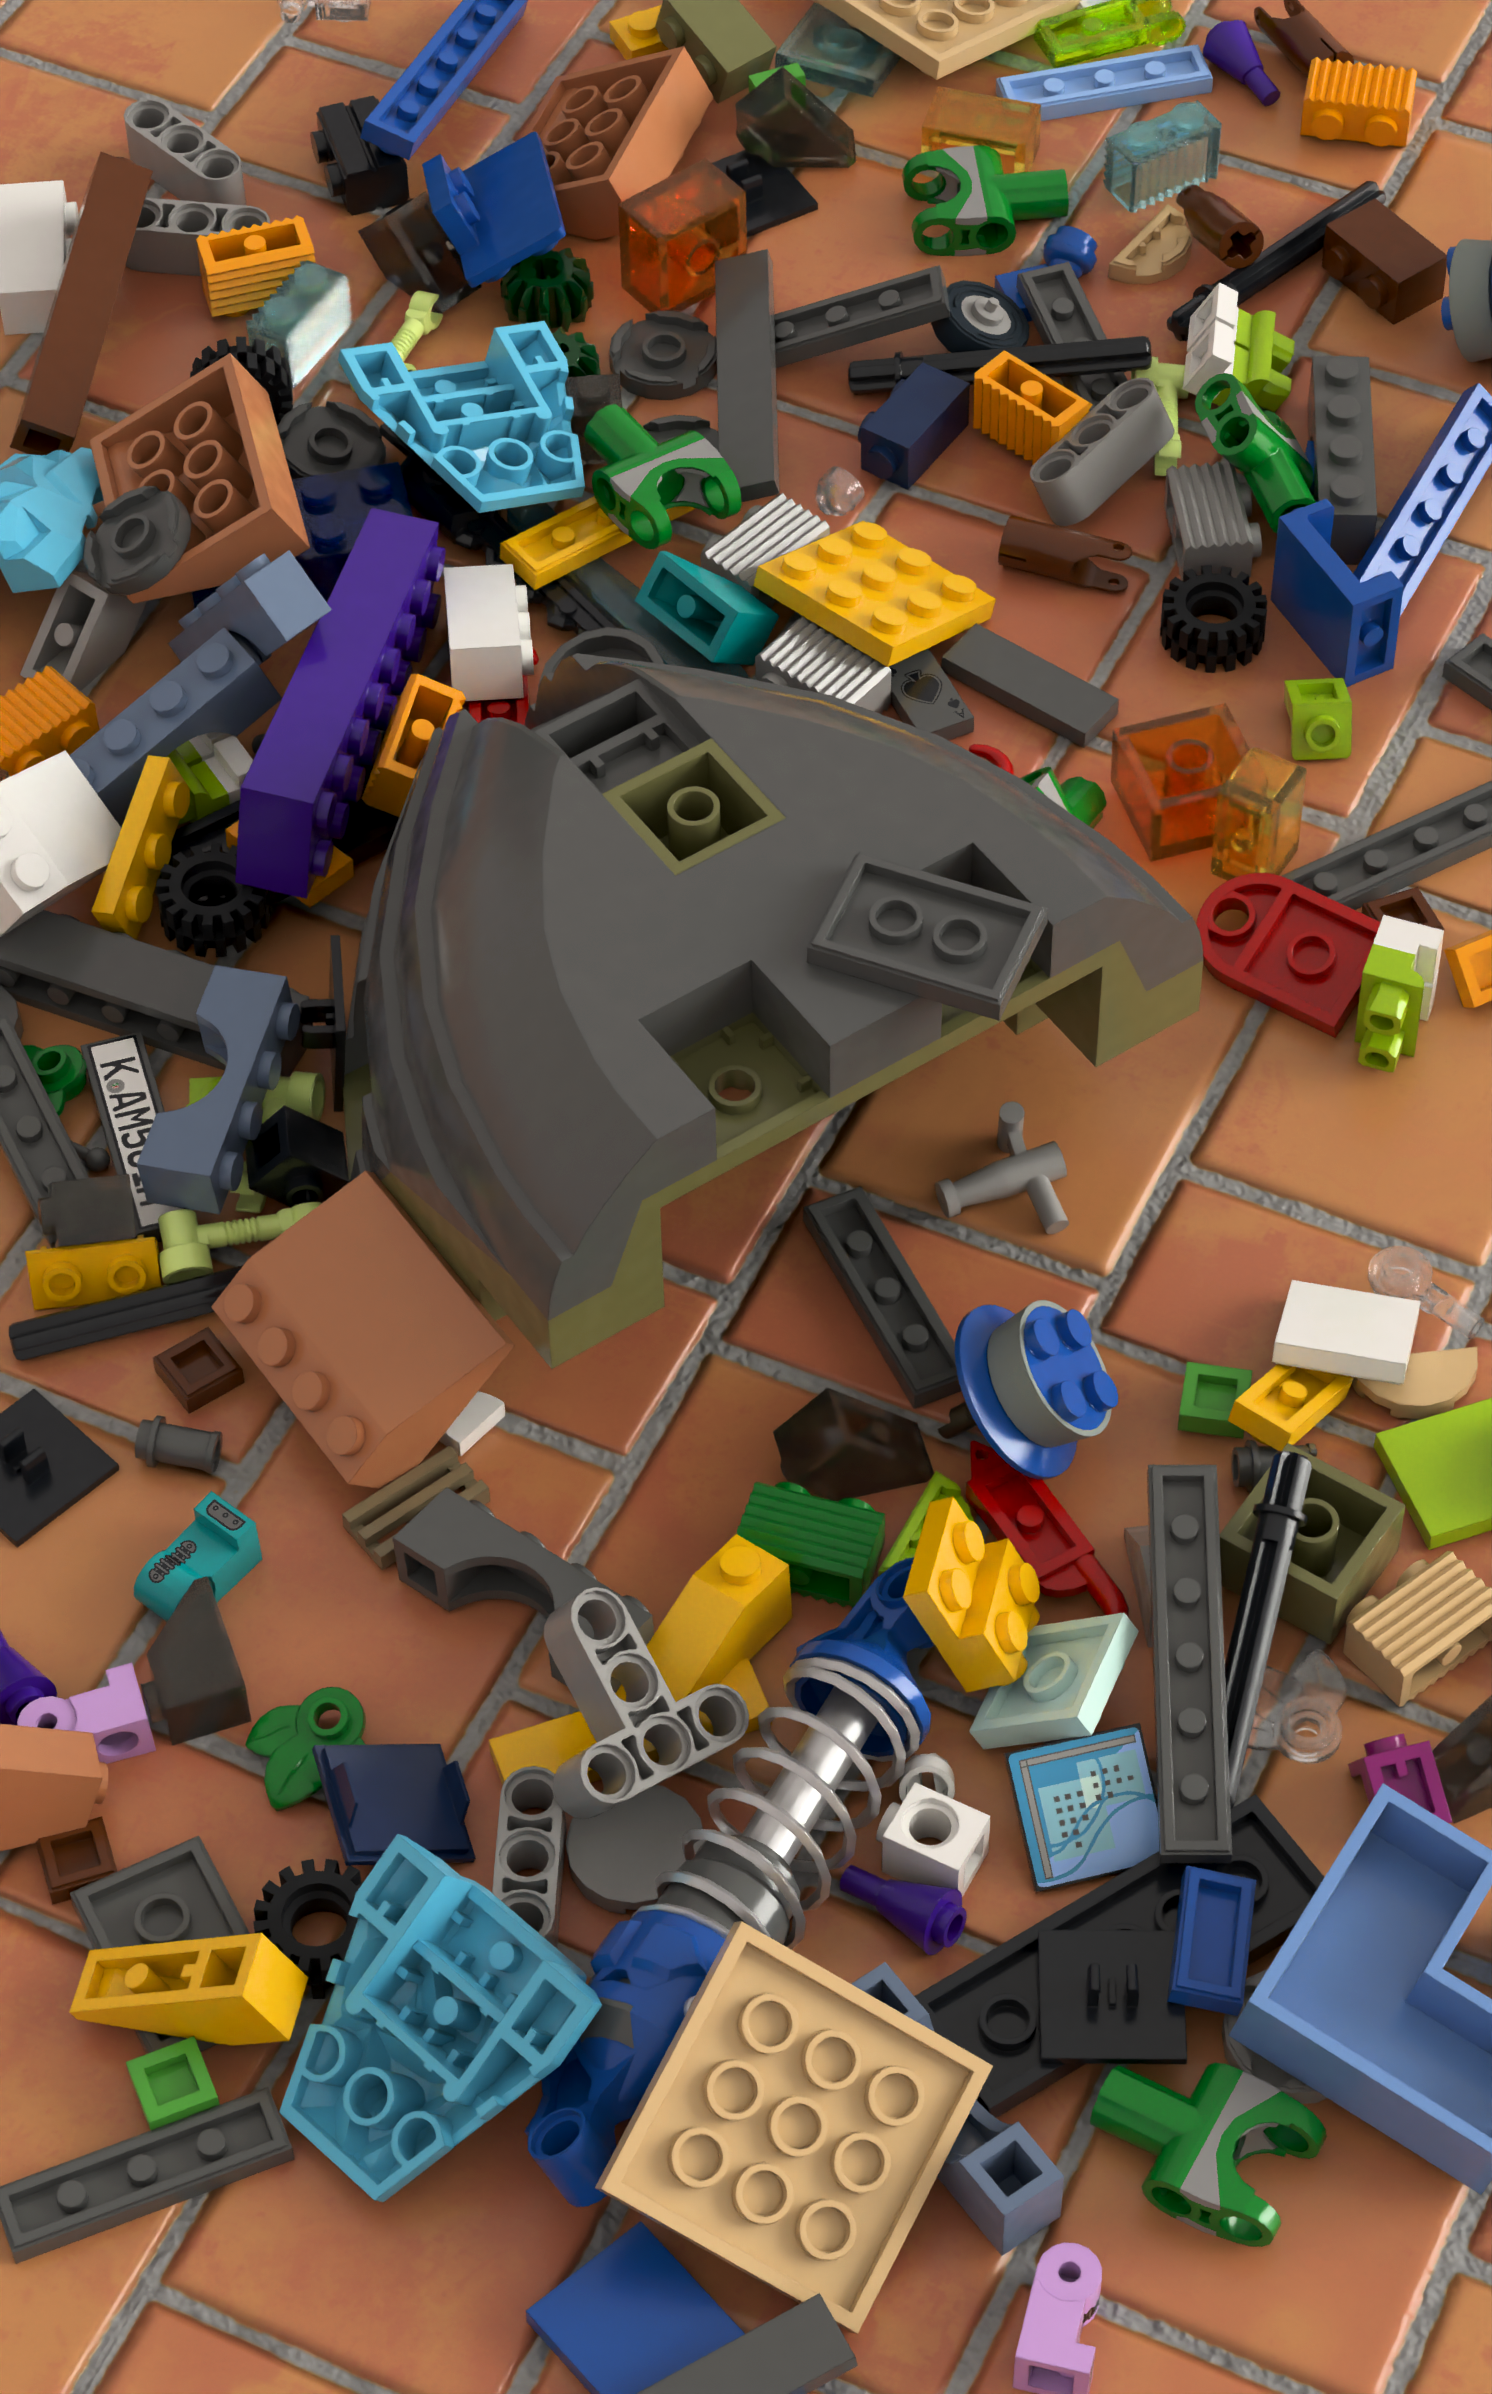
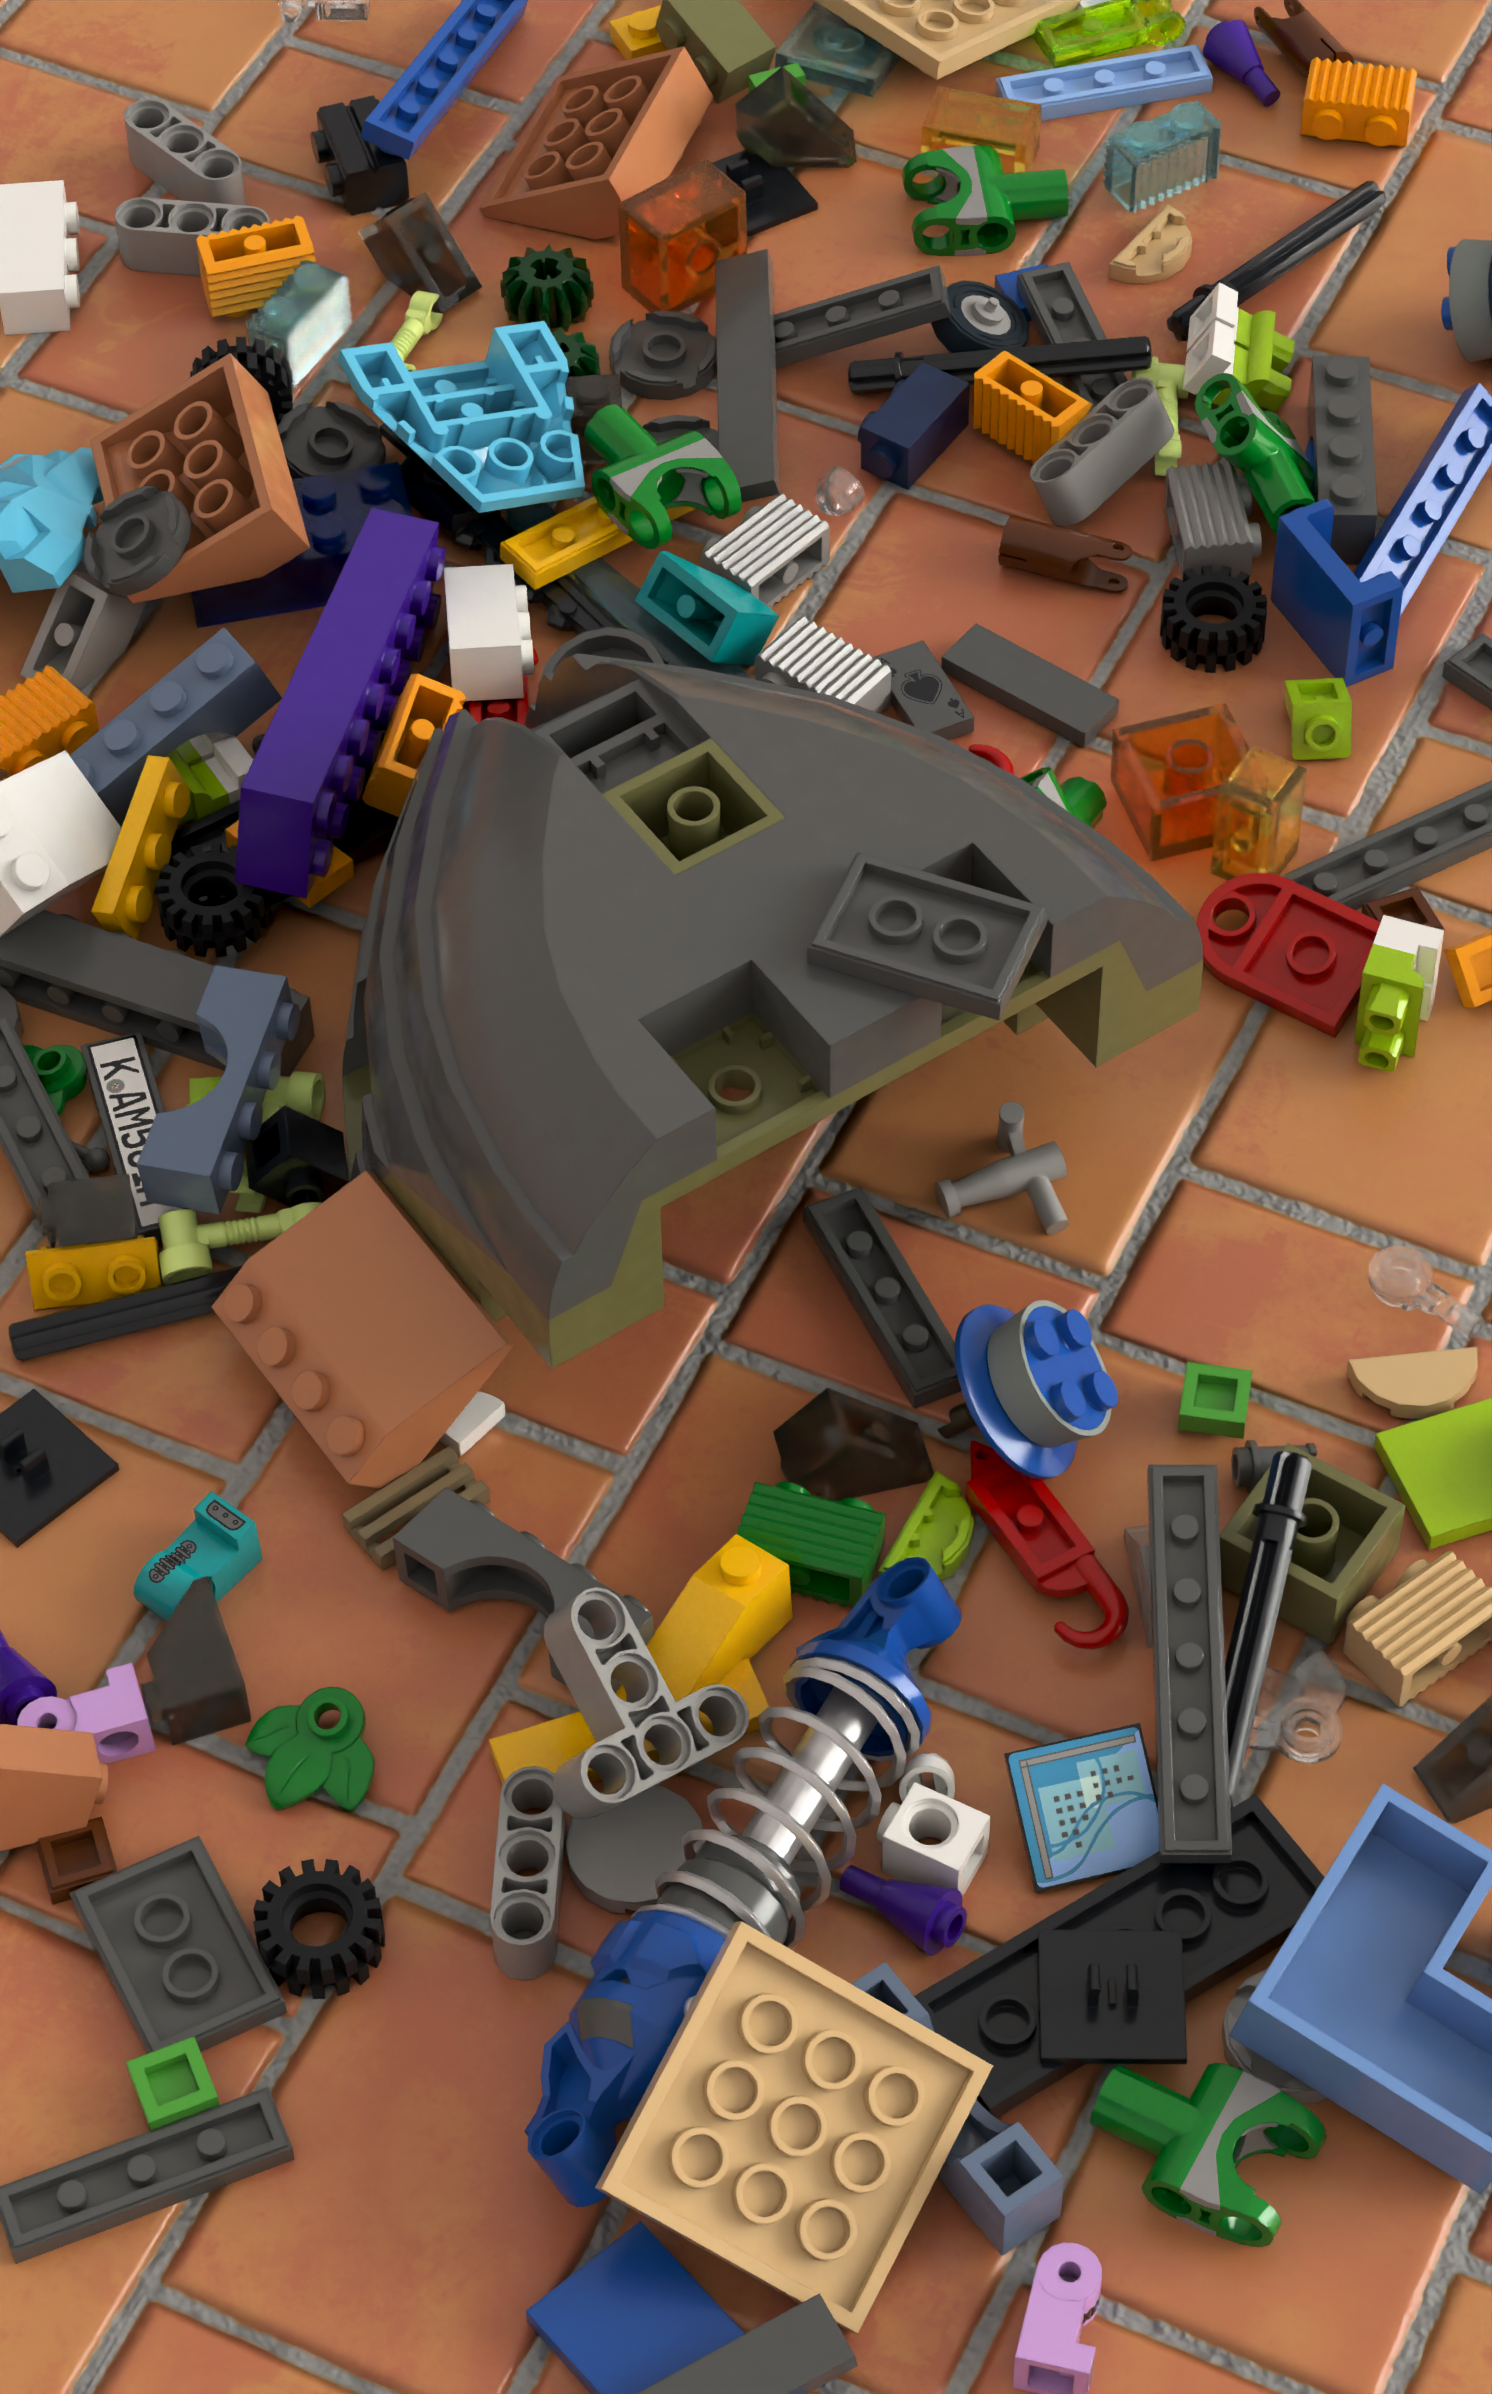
(82, 307): reddish brown brick -> none
(177, 1445): dark grey pin -> none
(198, 1370): reddish brown tile -> none
(203, 1988): yellow slope -> none
(258, 606): sand blue arch -> none
(333, 1034): black piece -> none
(393, 1792): dark blue piece -> none
(429, 2022): medium azure wedge -> none
(497, 208): blue bracket -> none
(875, 592): yellow plate -> none
(972, 1598): yellow plate -> none
(1064, 1684): light aqua plate -> none
(1071, 246): blue plate -> none
(1212, 1941): blue tile -> none
(1221, 227): reddish brown piece -> none
(1288, 1404): yellow plate -> none
(1346, 1332): white tile -> none
(1384, 261): reddish brown brick -> none
(1405, 1769): magenta bracket -> none

